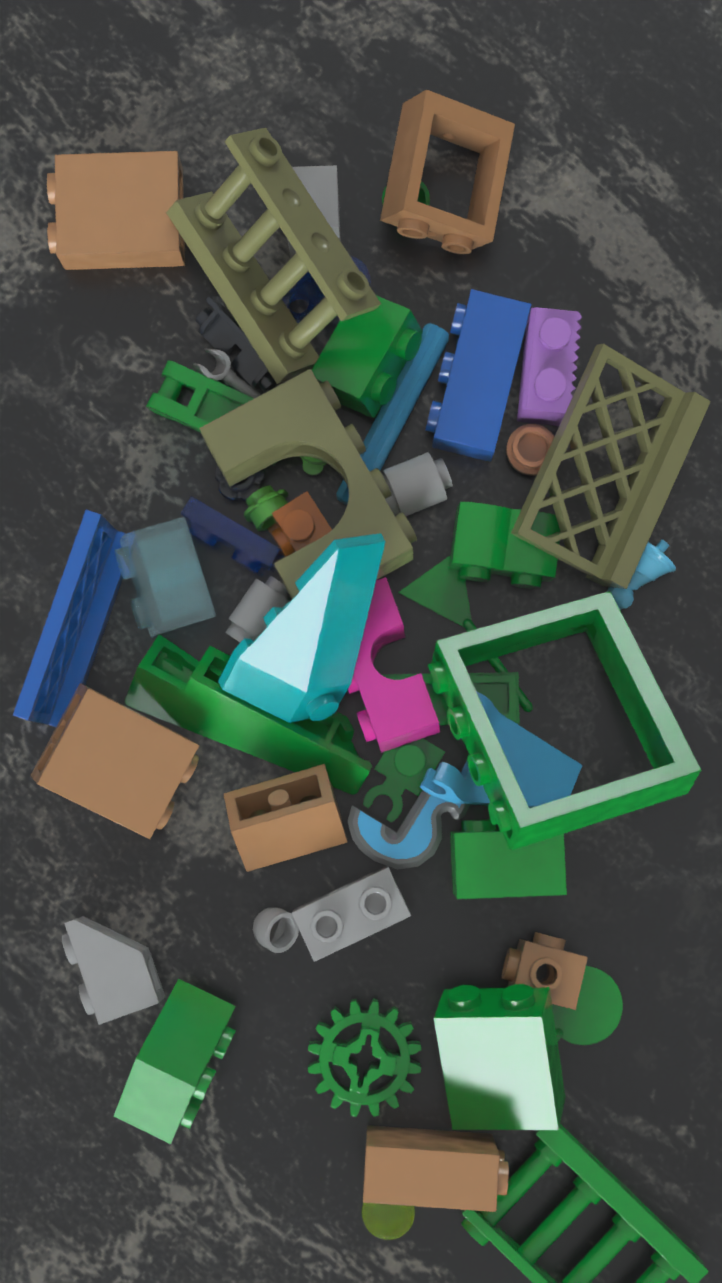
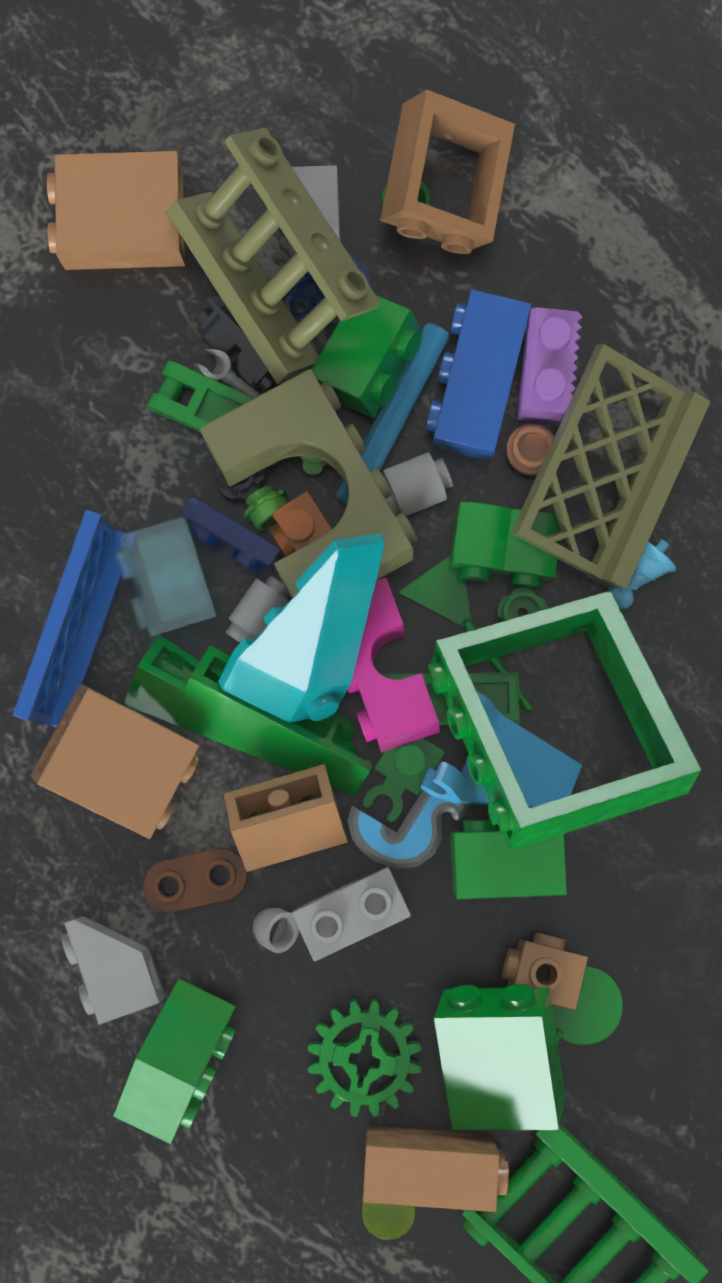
(195, 880): none -> reddish brown plate
(519, 599): none -> green plate

